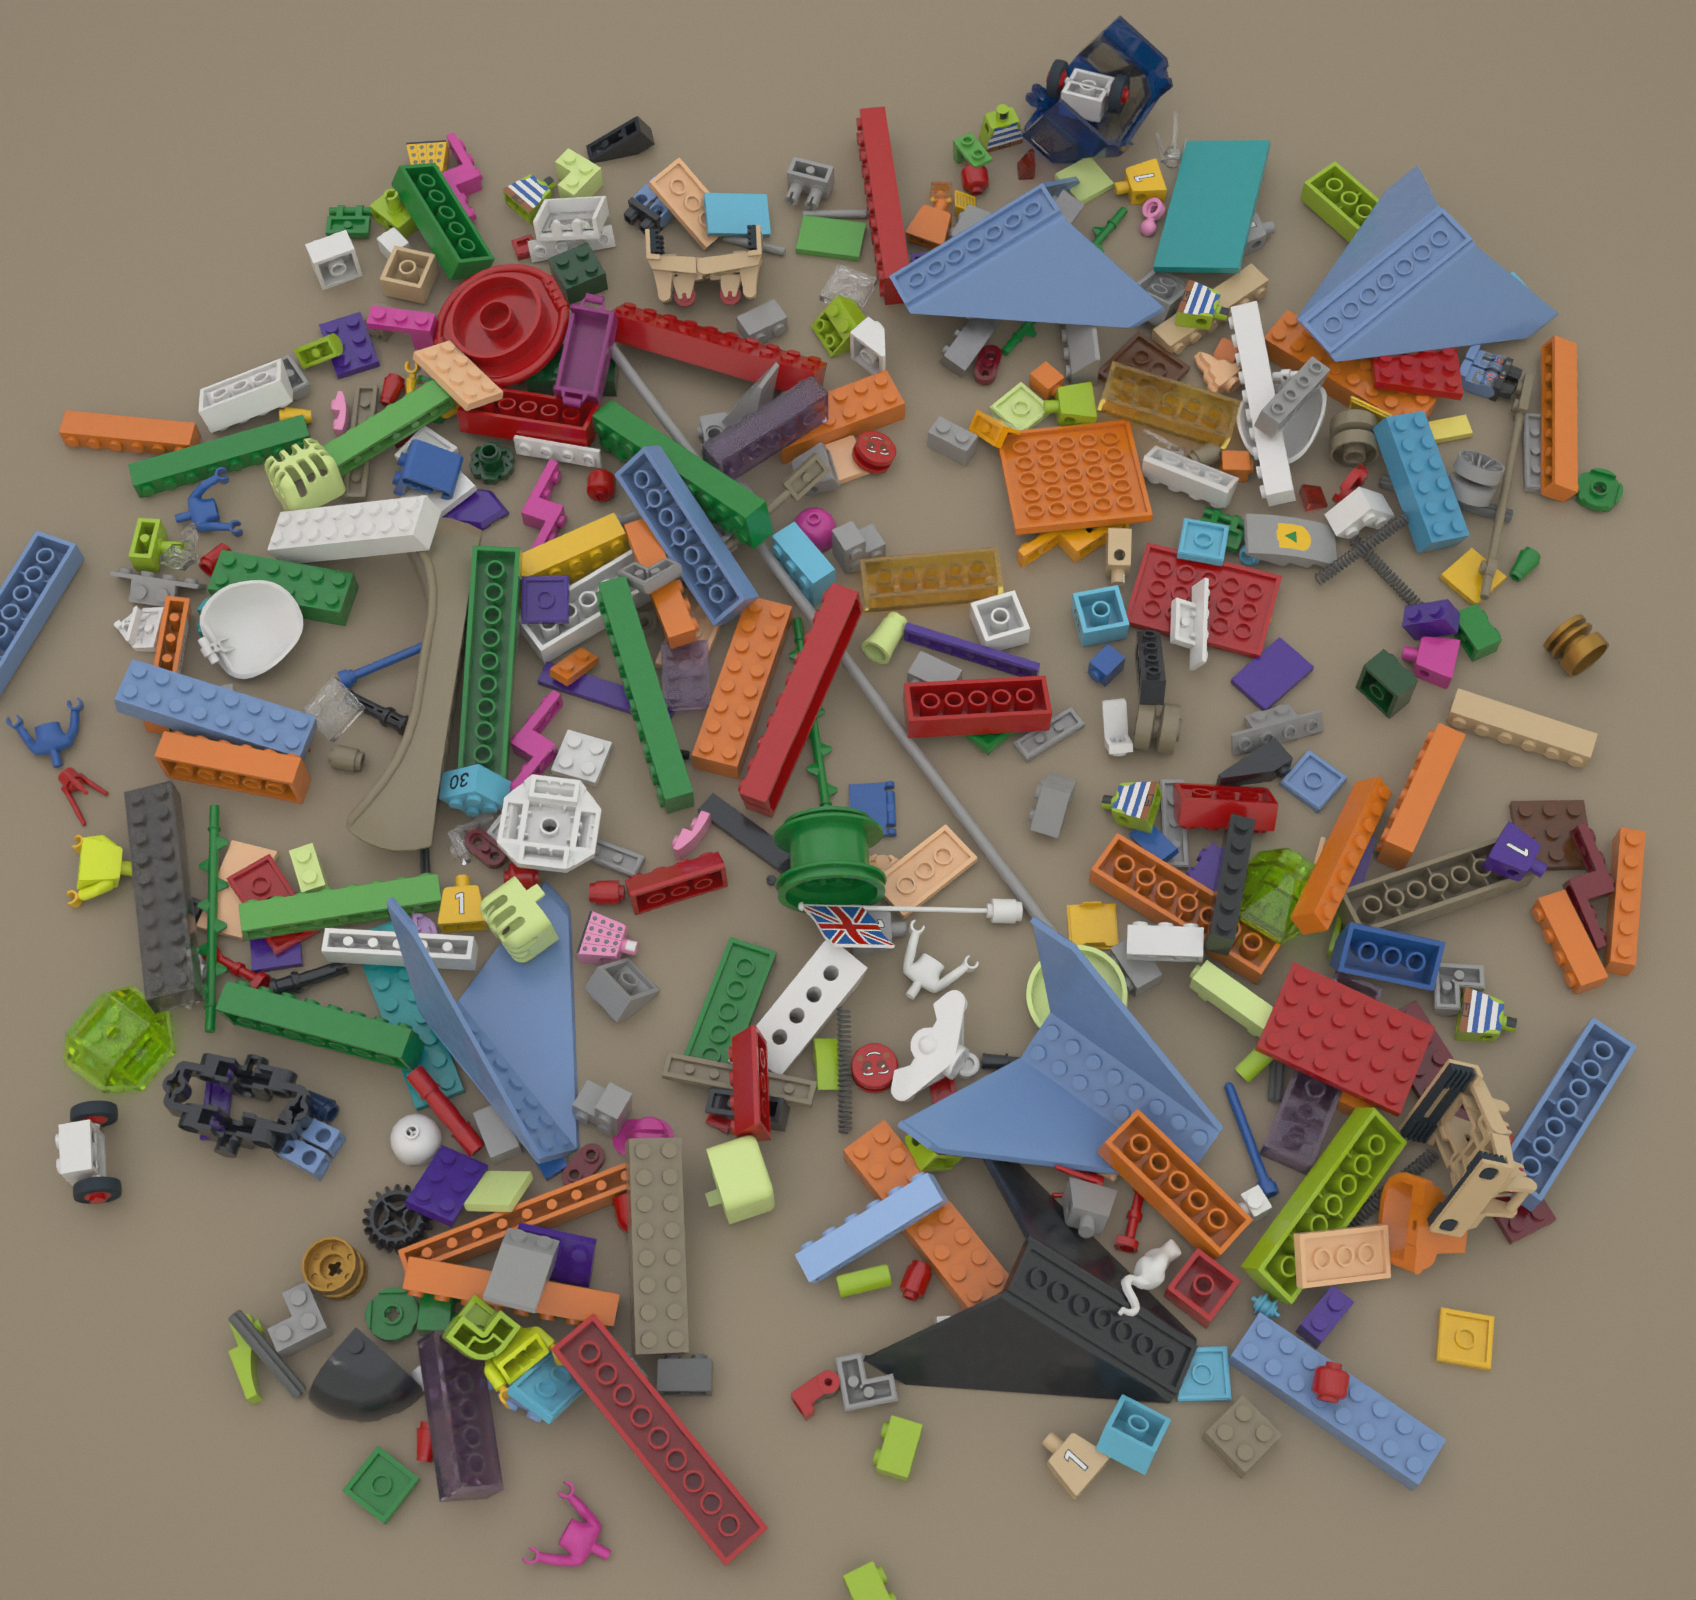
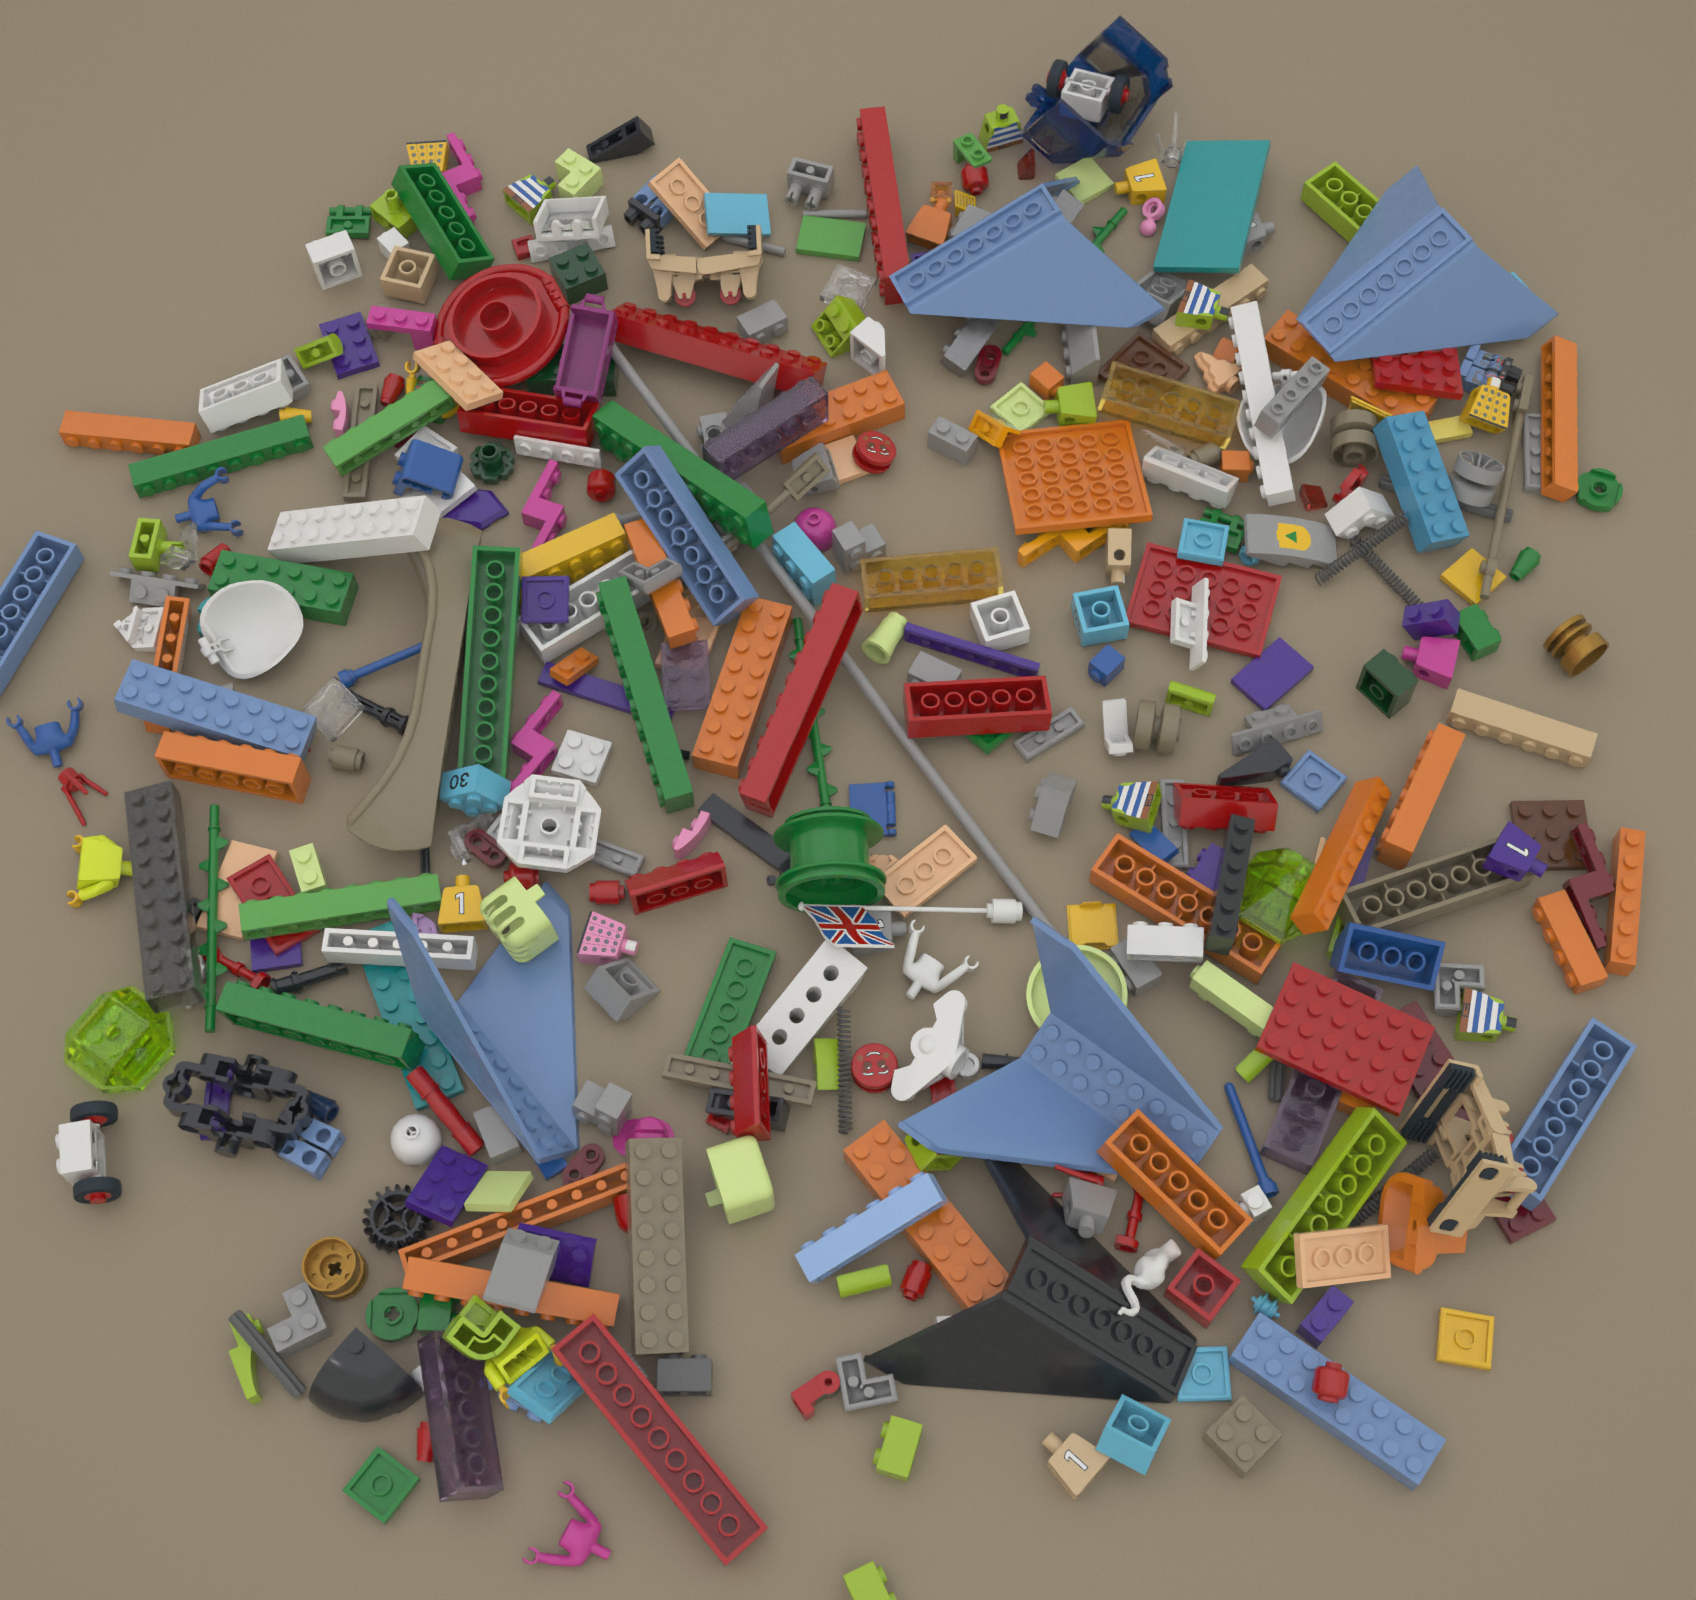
(298, 466): yellowish green piece -> none
(1150, 668): black brick -> none
(1190, 698): none -> lime brick
(1487, 407): none -> yellow torso

